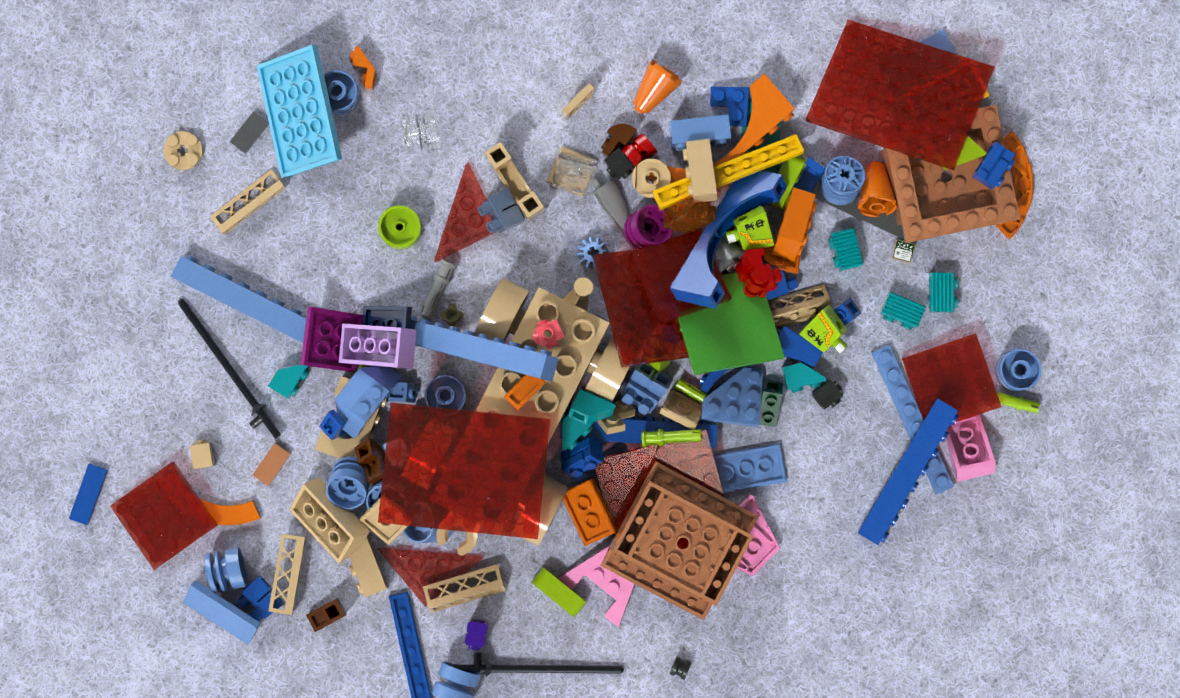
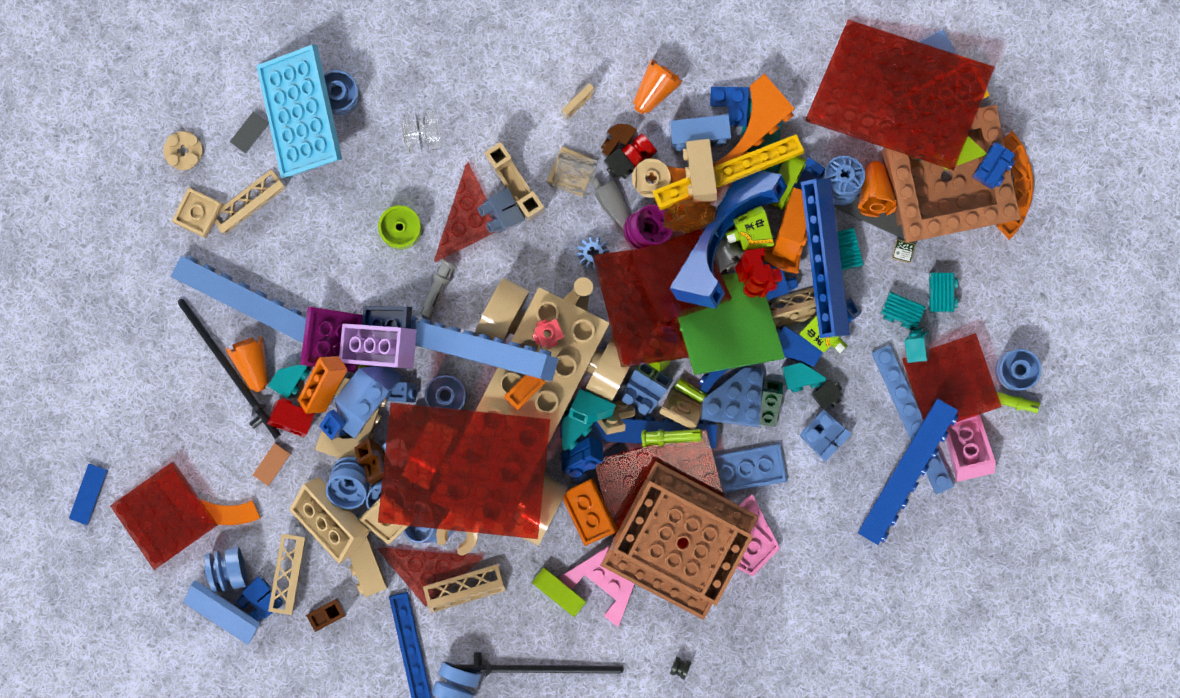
(197, 212): none -> tan tile
(202, 454): tan brick -> none
(250, 361): none -> orange cone
(290, 418): none -> red brick
(322, 384): none -> orange brick
(360, 61): orange slope -> none
(446, 315): olive plate -> none
(476, 634): dark purple brick -> none
(825, 258): none -> blue brick
(825, 435): none -> medium blue hips
(917, 346): none -> teal slope

